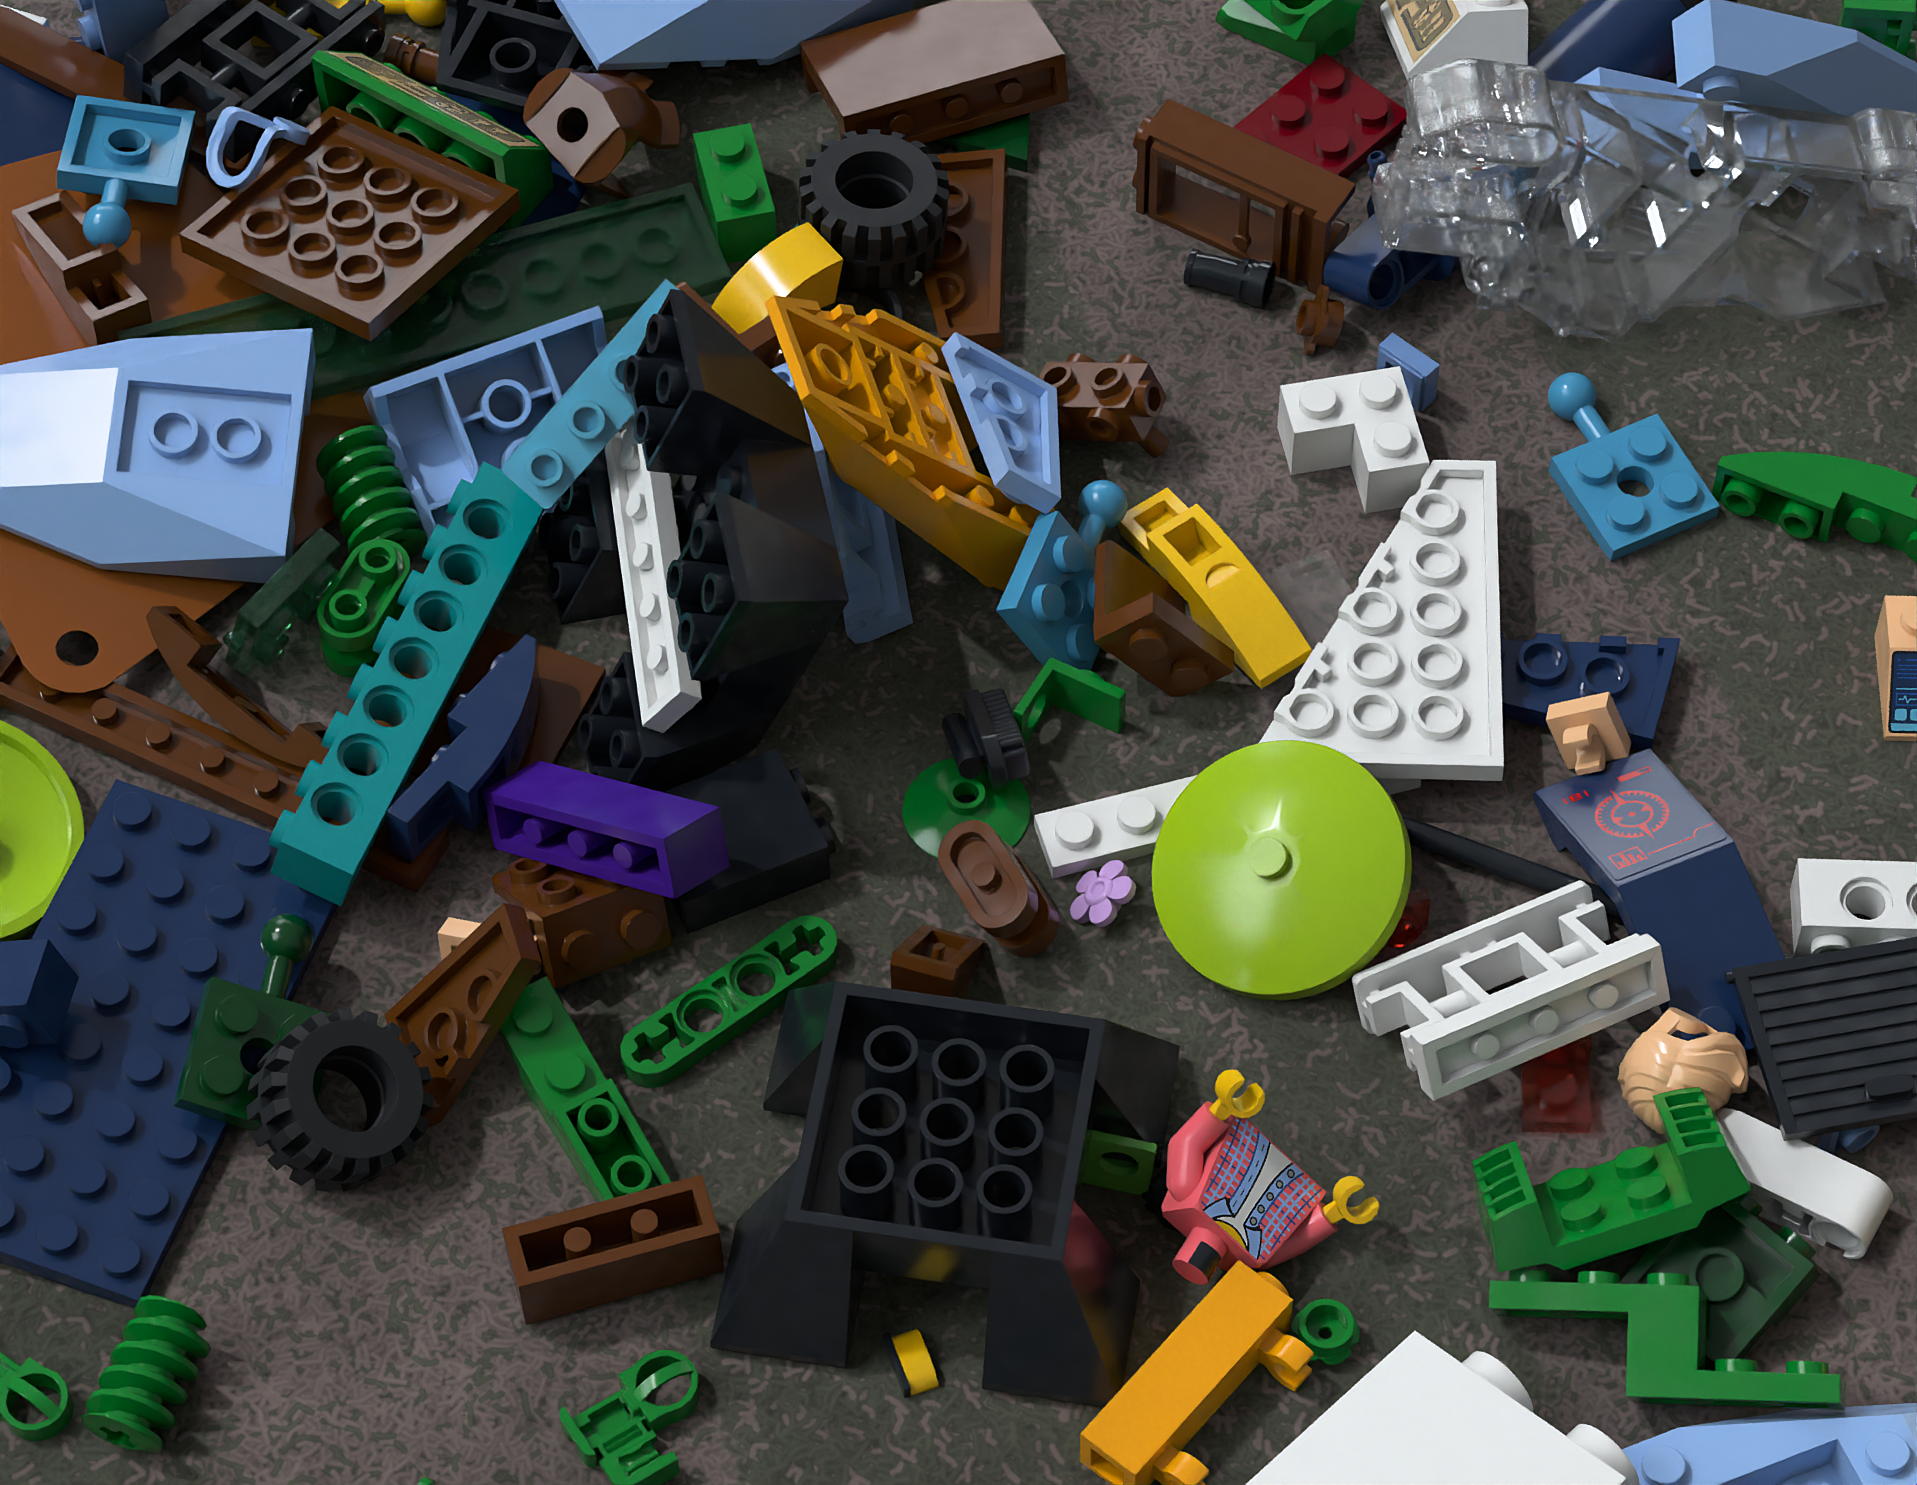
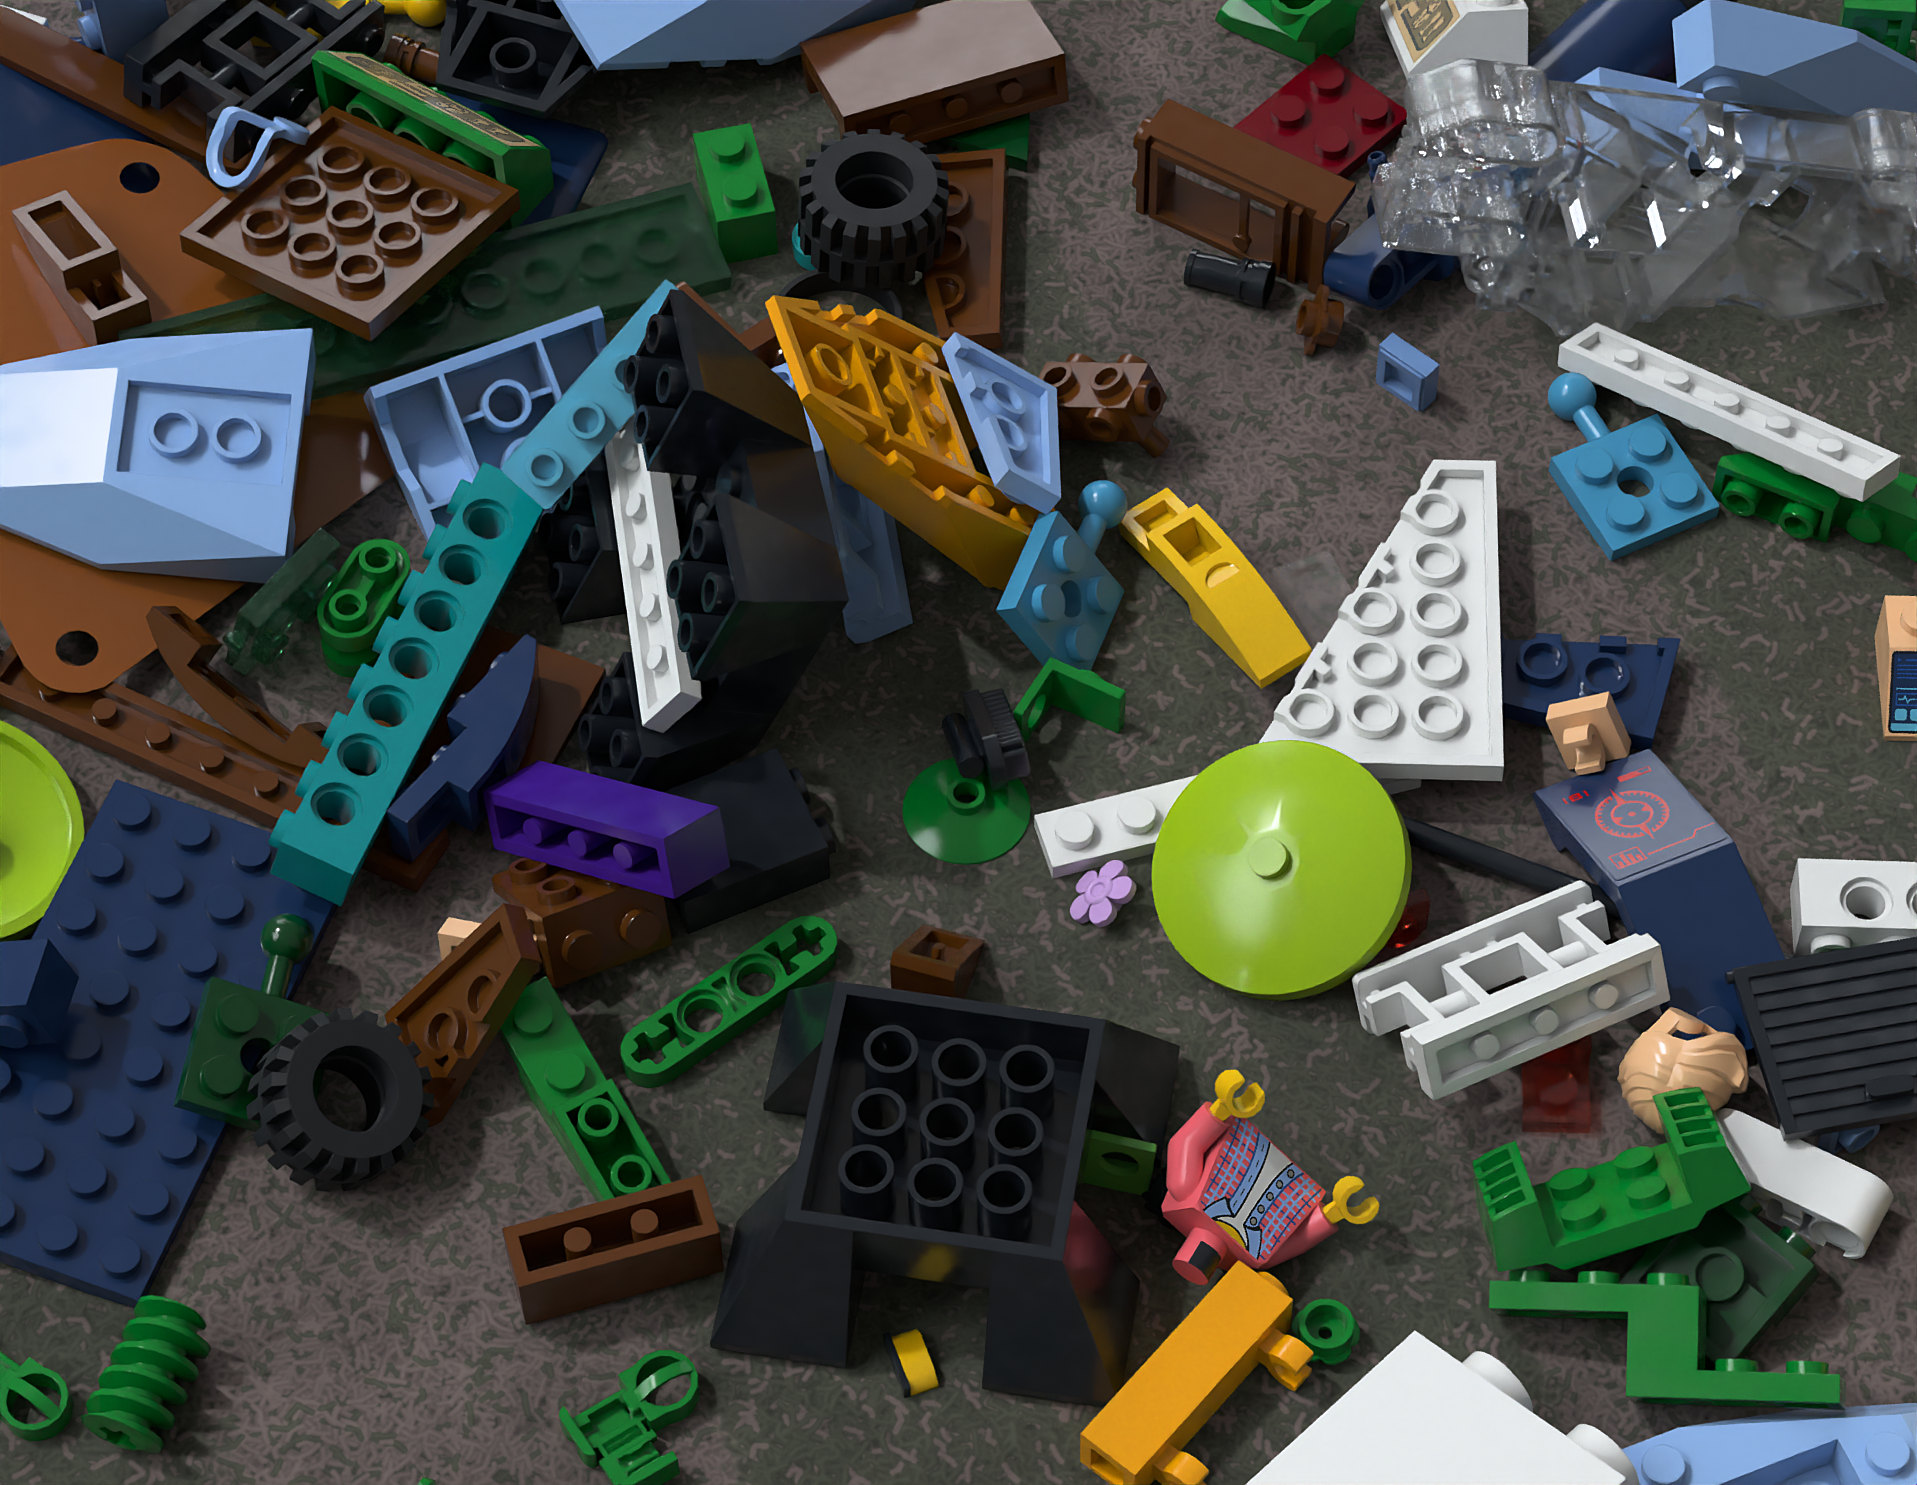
(96, 166): dark azure plate -> none
(367, 490): green piece -> none
(616, 117): reddish brown piece -> none
(791, 266): yellow brick -> none
(998, 888): reddish brown brick -> none
(1147, 626): reddish brown bracket -> none
(1357, 423): white brick -> none
(1730, 412): none -> white plate

